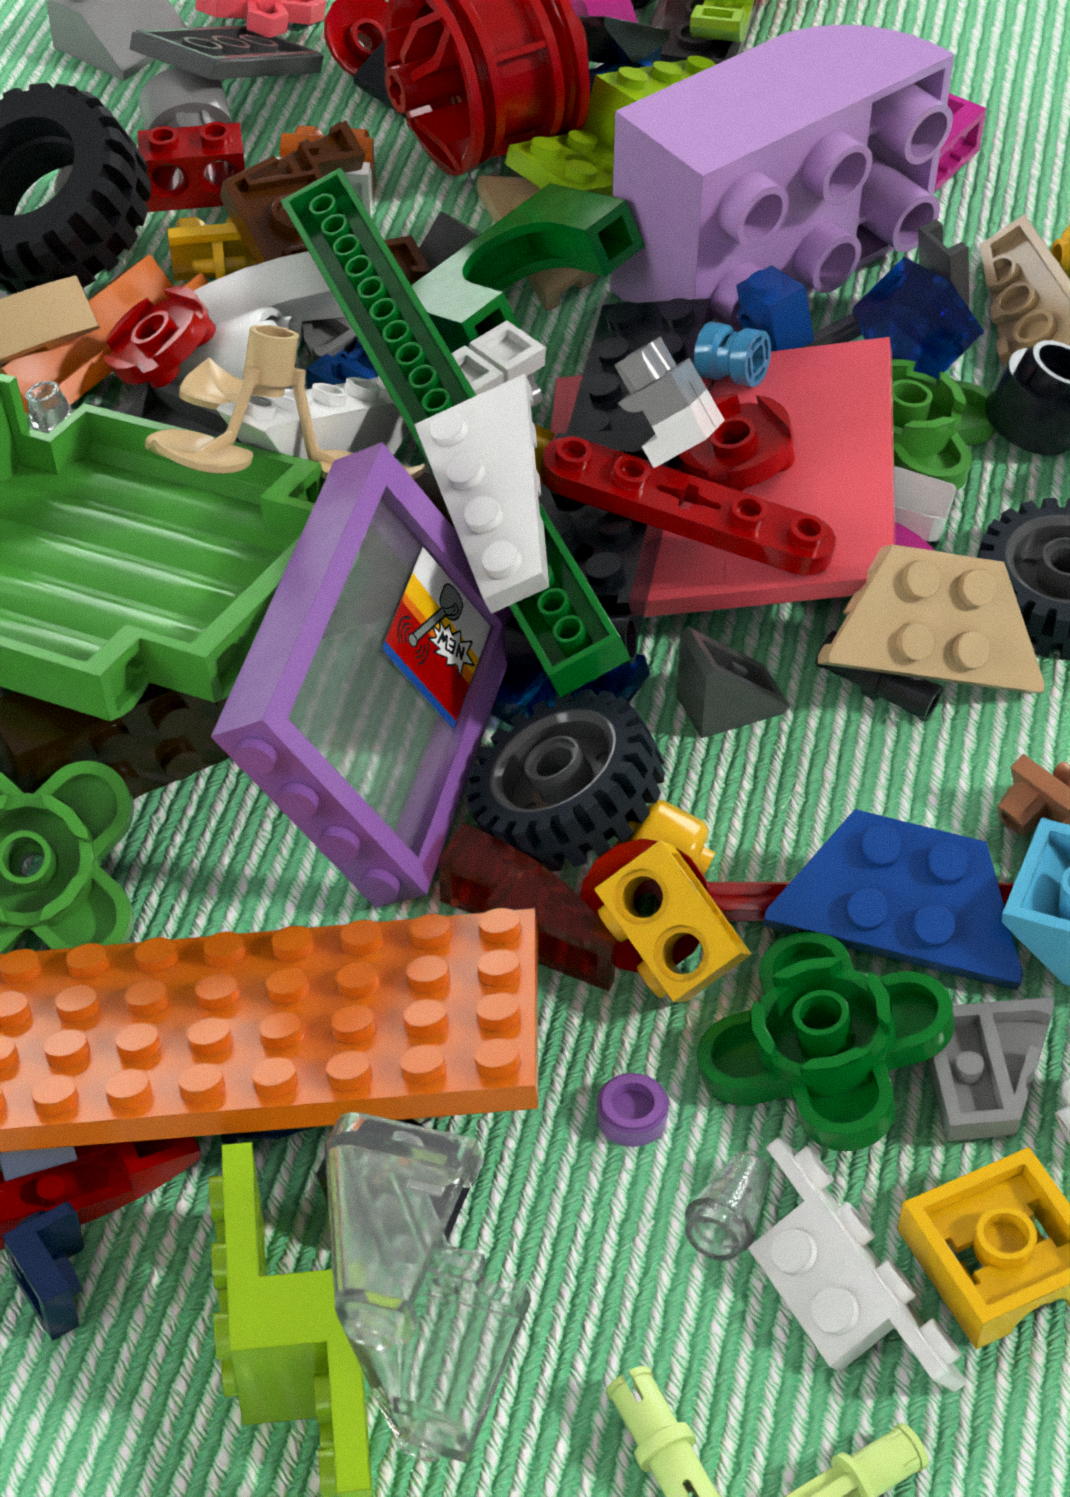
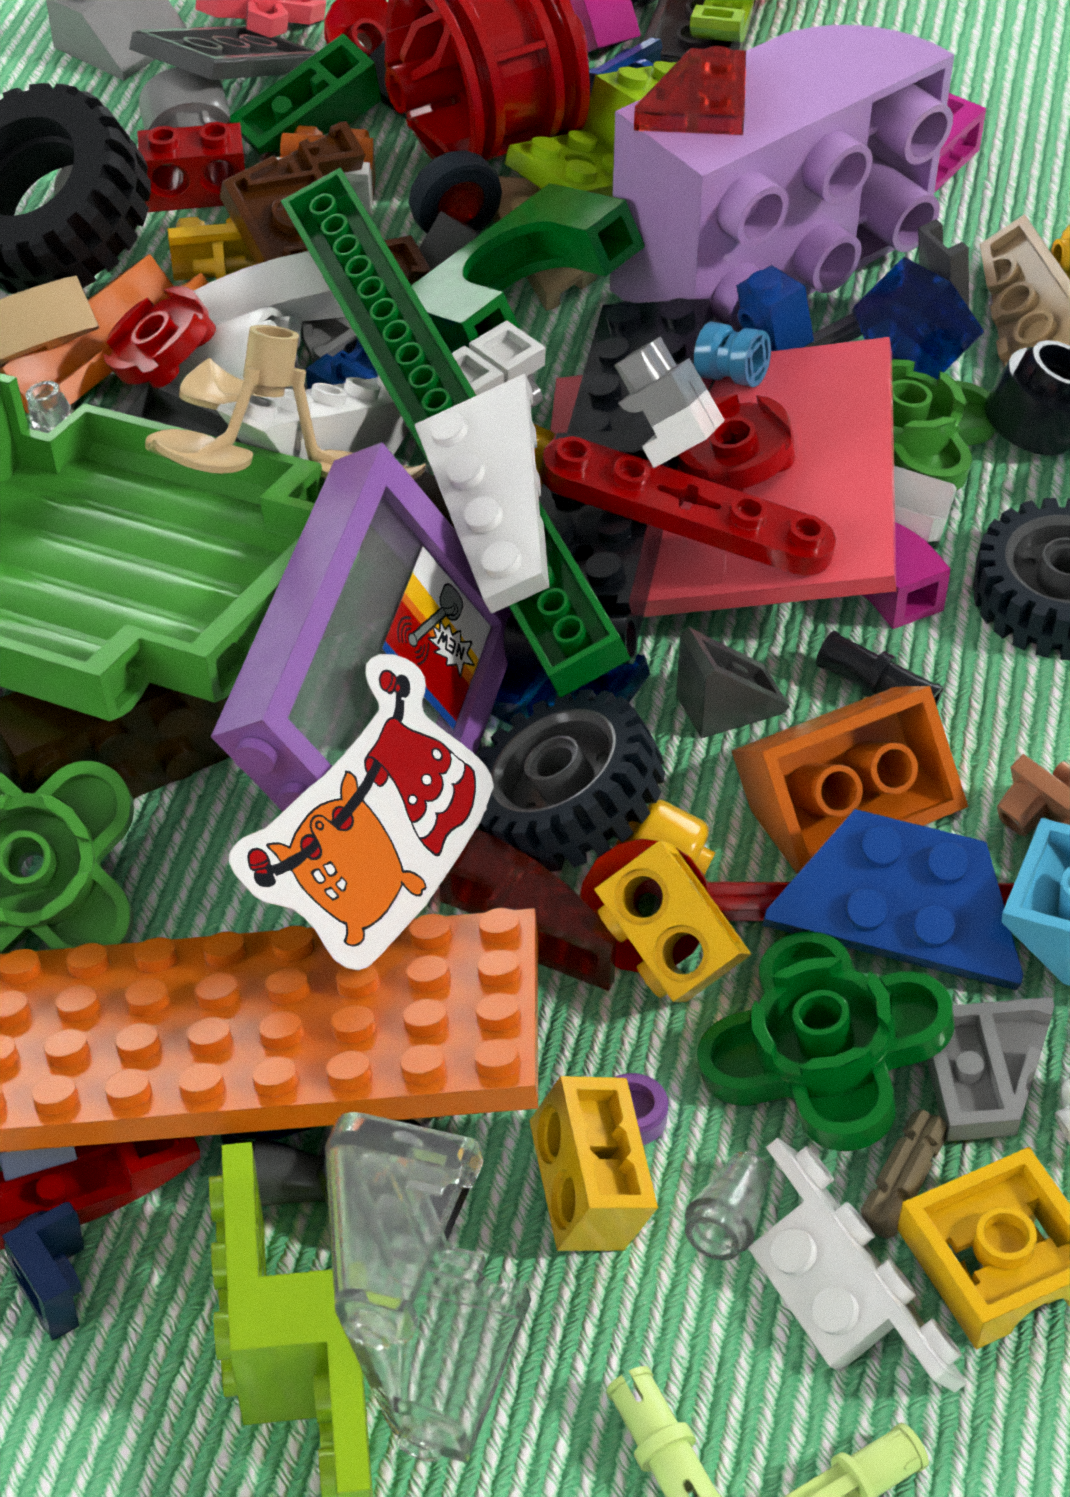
(285, 1173): none -> dark grey cone
(322, 91): none -> green slope
(376, 829): none -> sticker
(459, 186): none -> black wheel
(592, 1164): none -> yellow brick
(620, 40): black slope -> none
(698, 95): none -> clear red wing
(867, 756): none -> orange slope
(904, 1171): none -> dark tan axle
(937, 621): tan wing -> none

